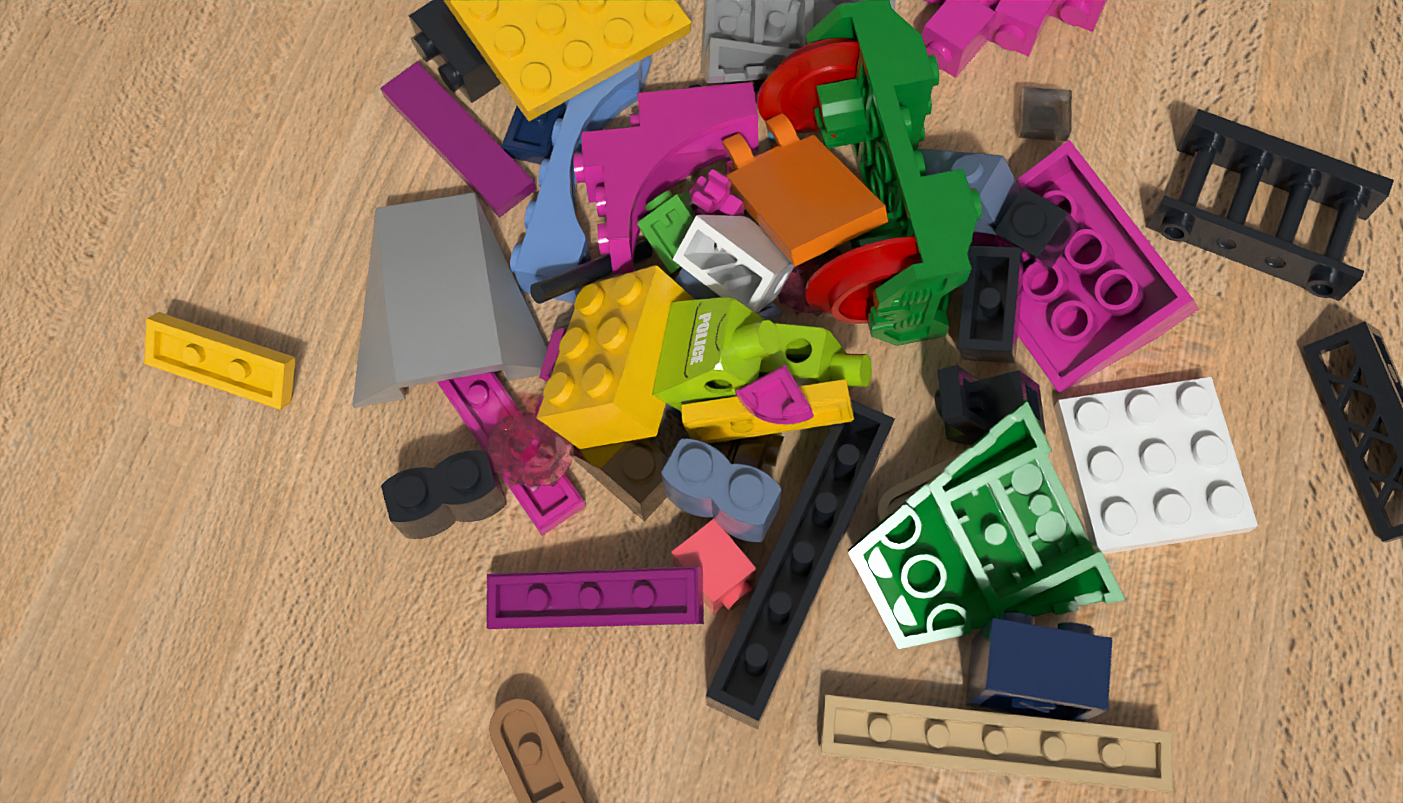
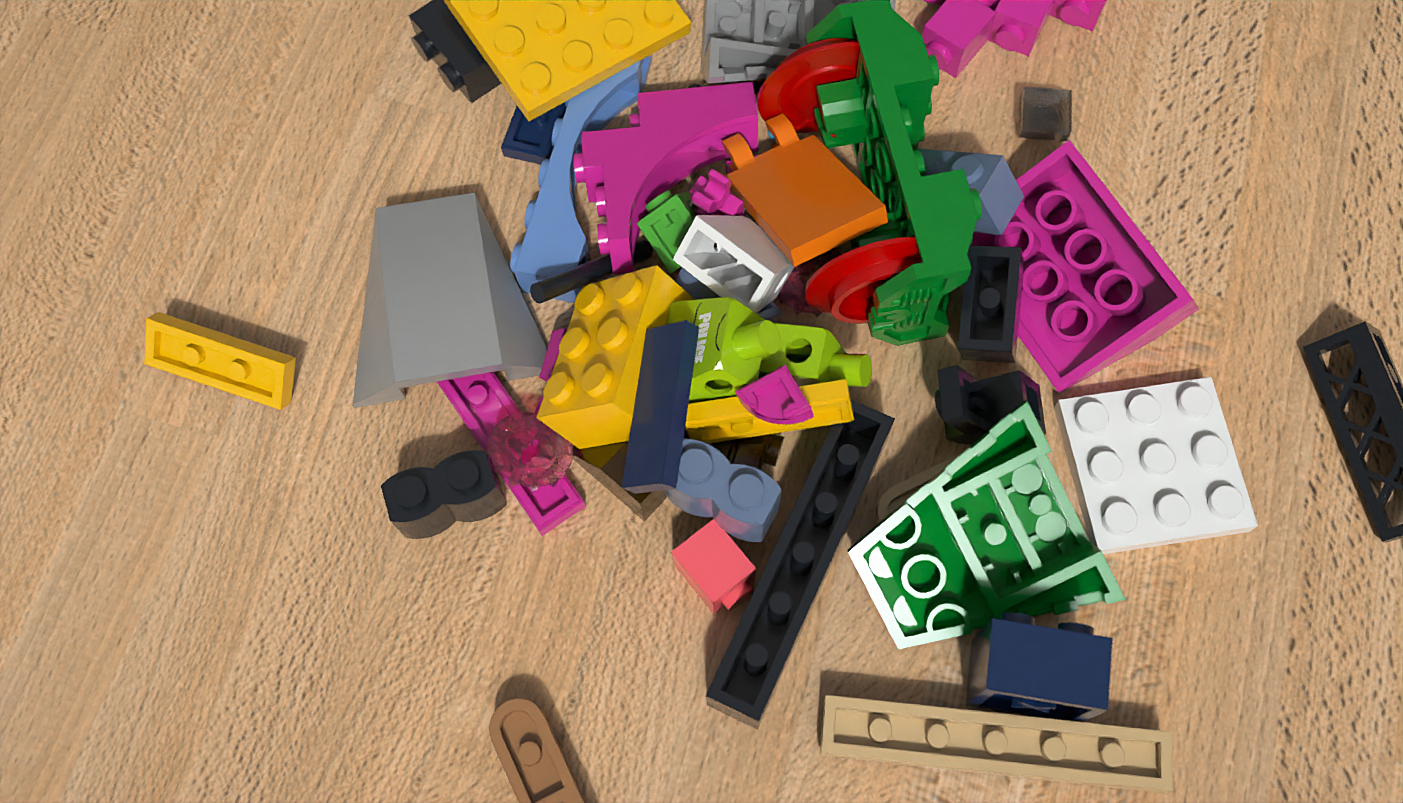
(458, 139): magenta tile -> none
(595, 598): magenta tile -> none
(660, 408): none -> dark blue tile
(1037, 228): black brick -> none
(1286, 166): black fence -> none

